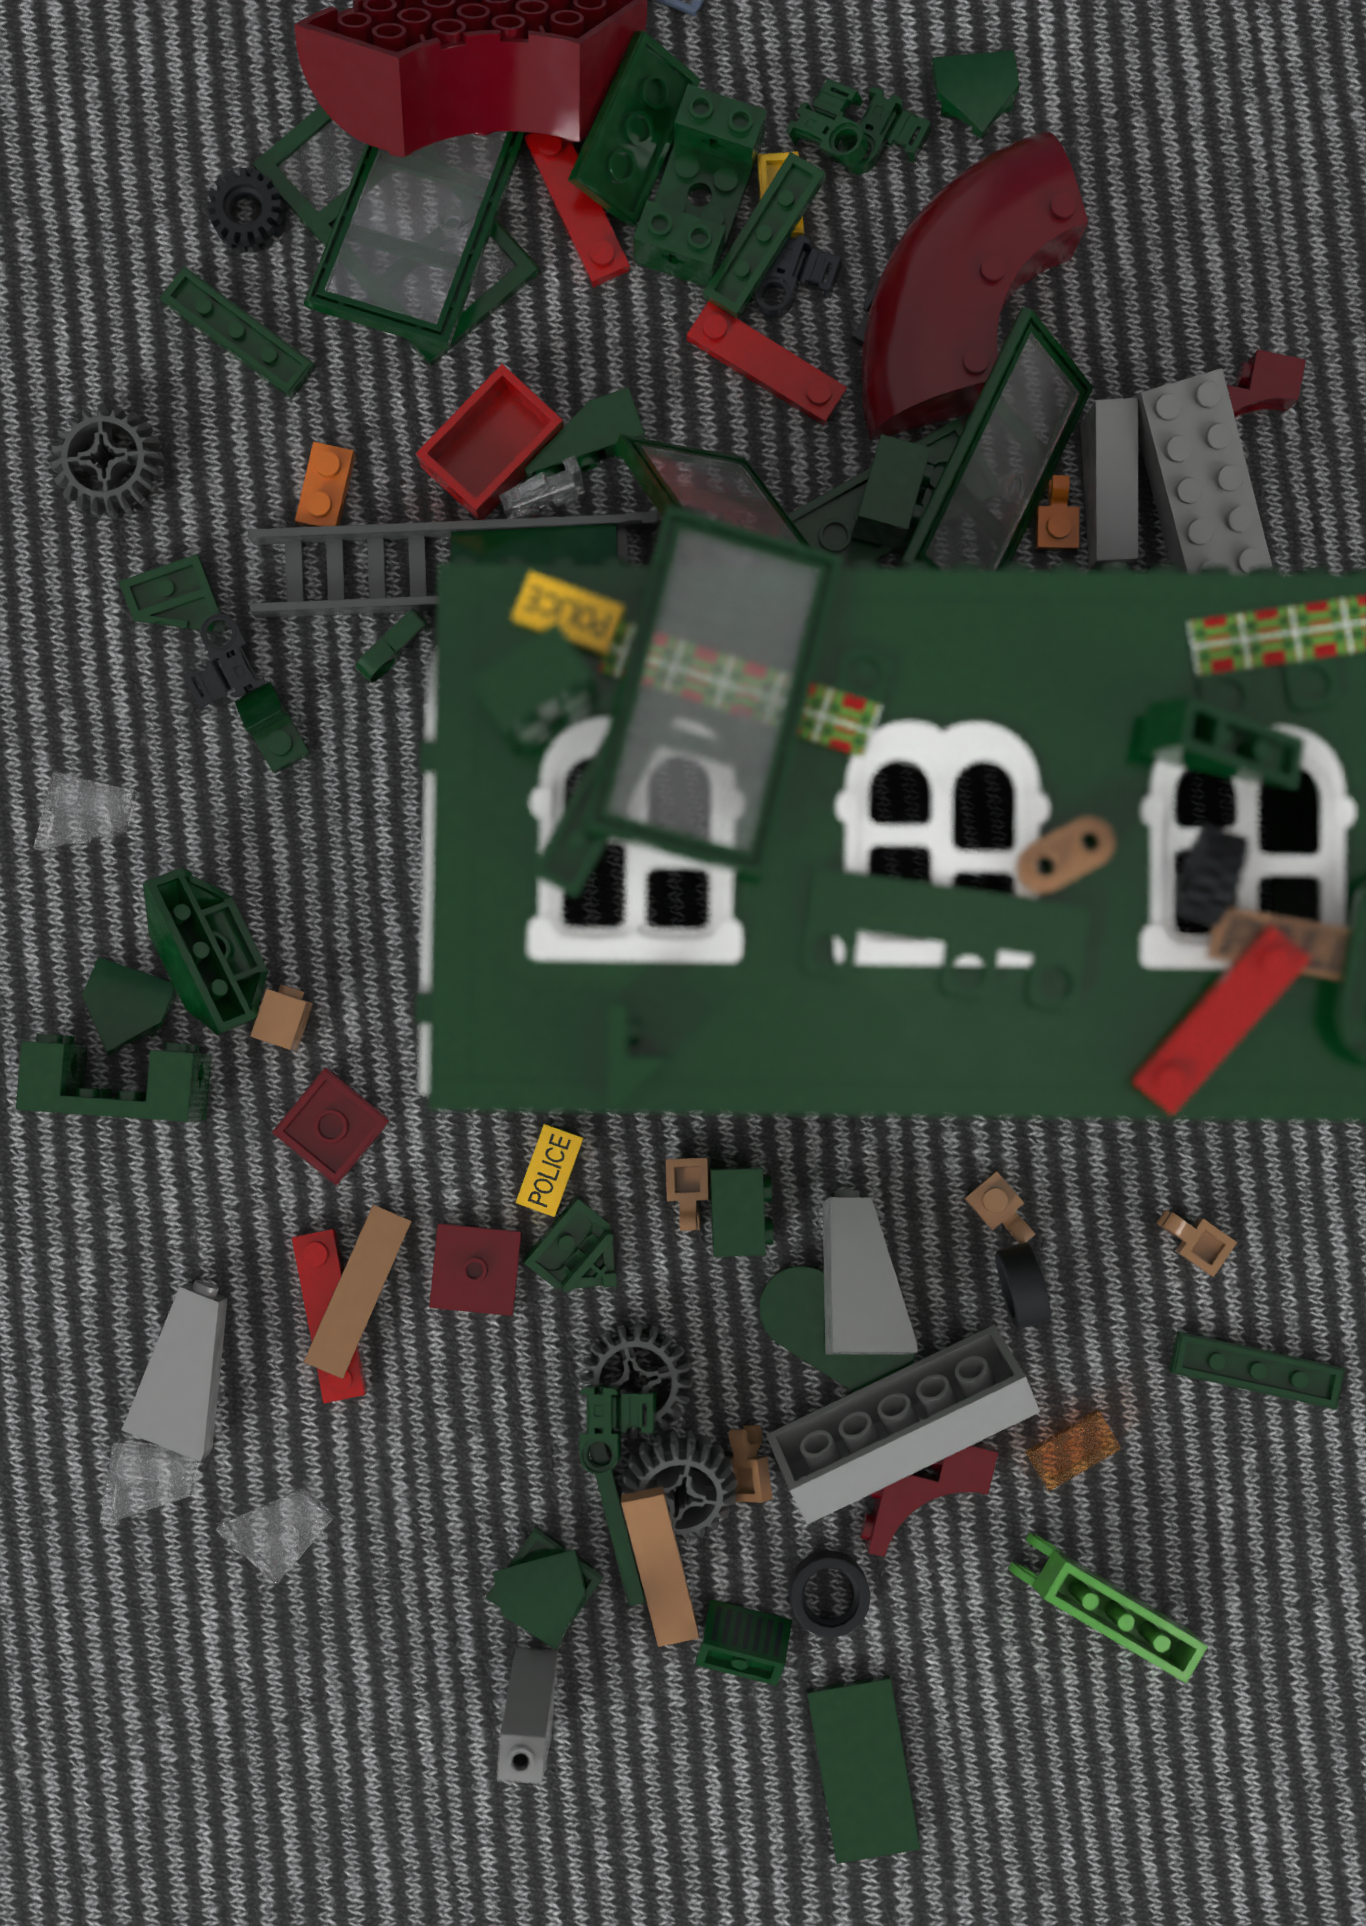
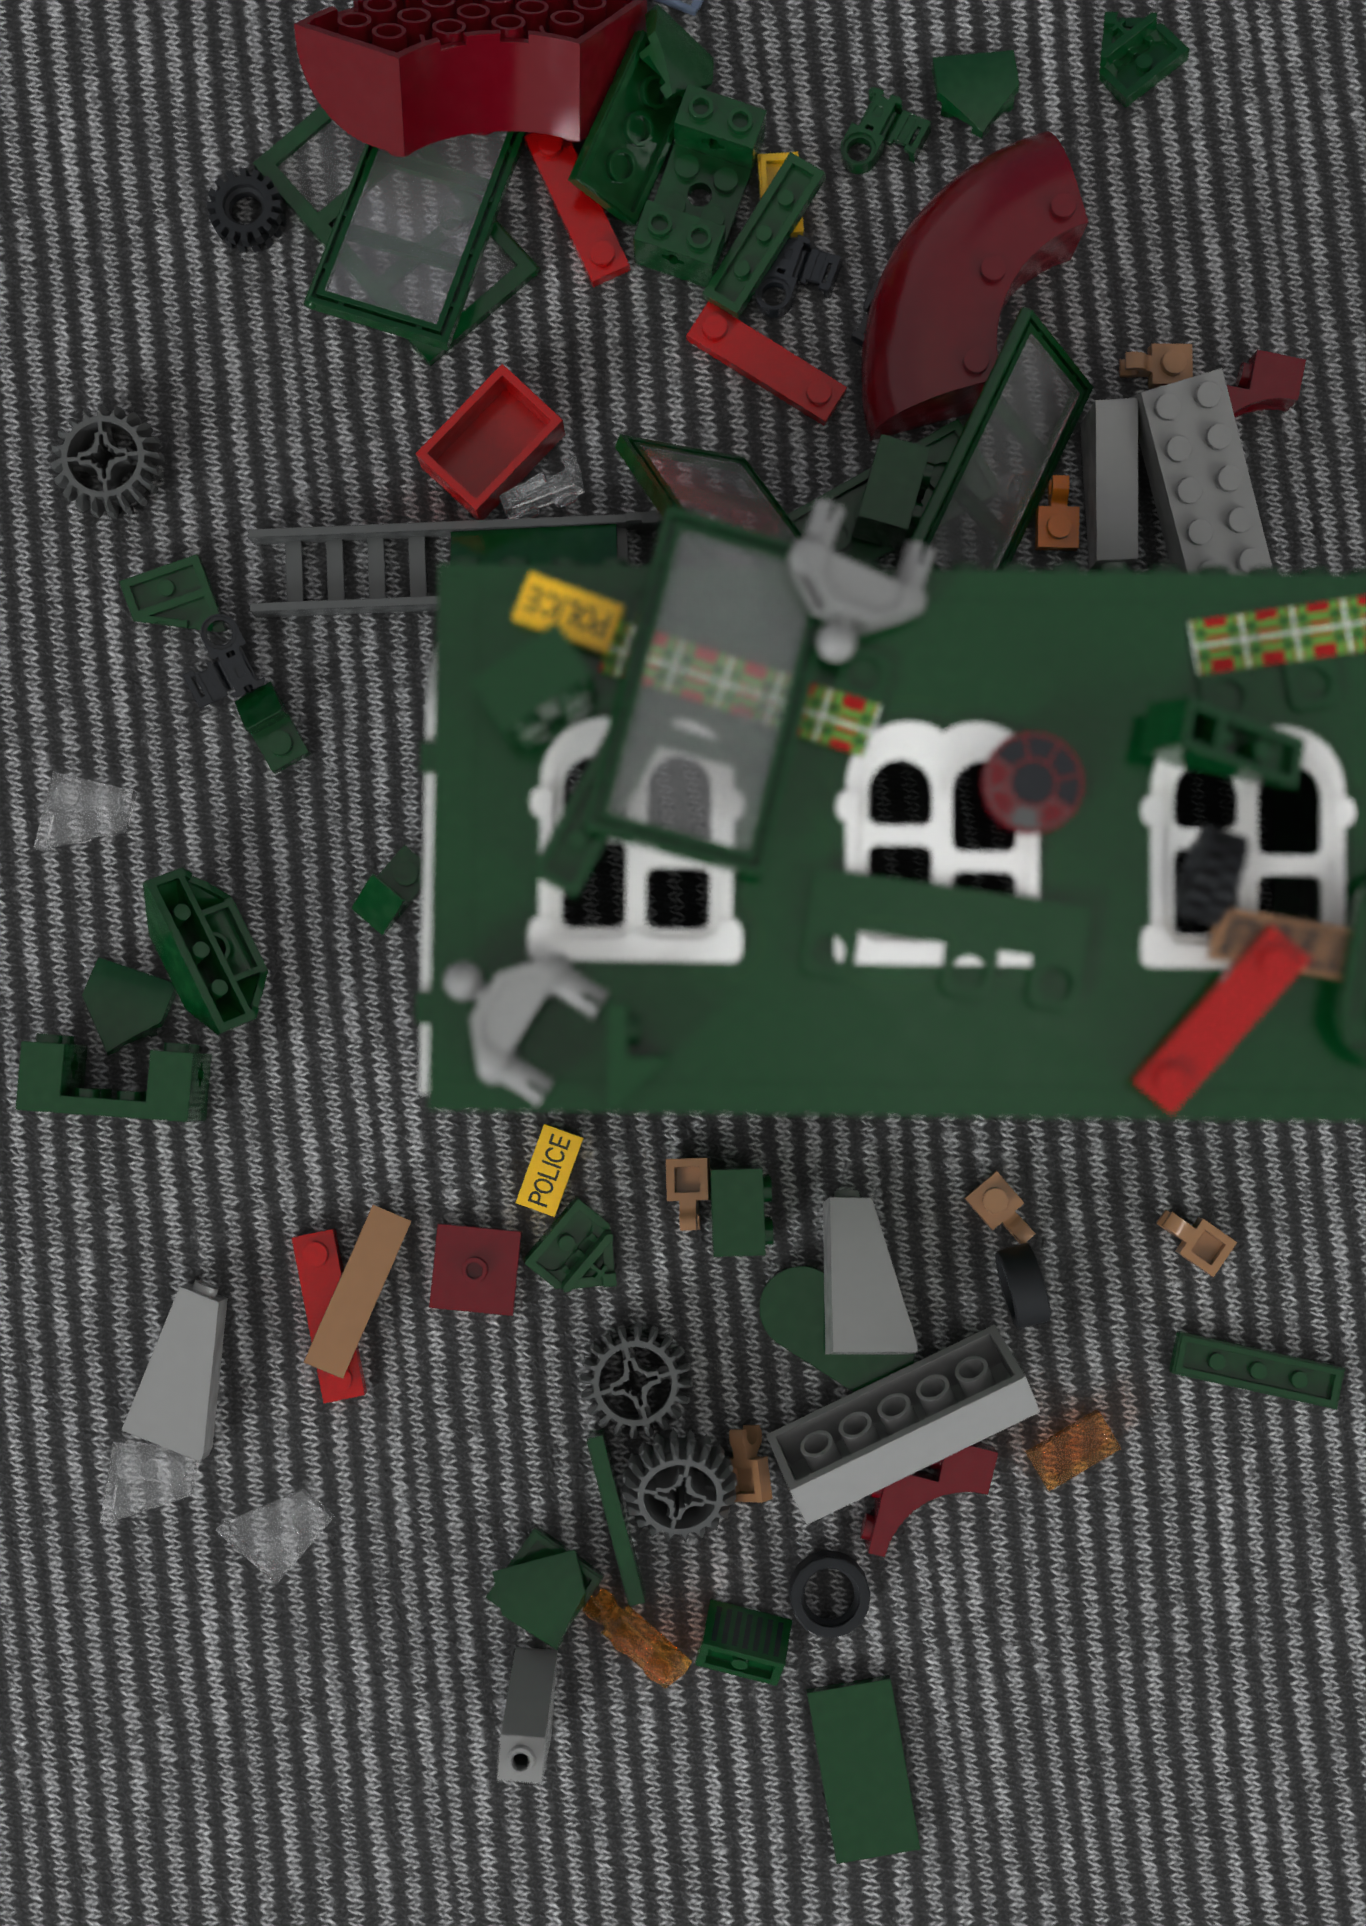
(237, 332): dark green tile -> none
(282, 1017): medium nougat brick -> none
(325, 486): orange plate -> none
(331, 1126): dark red plate -> none
(386, 650): dark green piece -> none
(392, 891): none -> dark green slope
(507, 1010): none -> light grey connector
(590, 435): dark green slope -> none
(612, 1413): dark green piece -> none
(637, 1639): none -> clear orange plate
(660, 1566): medium nougat tile -> none
(675, 55): none -> dark green slope
(830, 117): dark green piece -> none
(850, 594): none -> light grey connector
(1032, 783): none -> tile
(1065, 854): medium nougat plate -> none
(1113, 1611): bright green hinge -> none
(1137, 55): none -> dark green slope
(1162, 365): none -> medium nougat plate

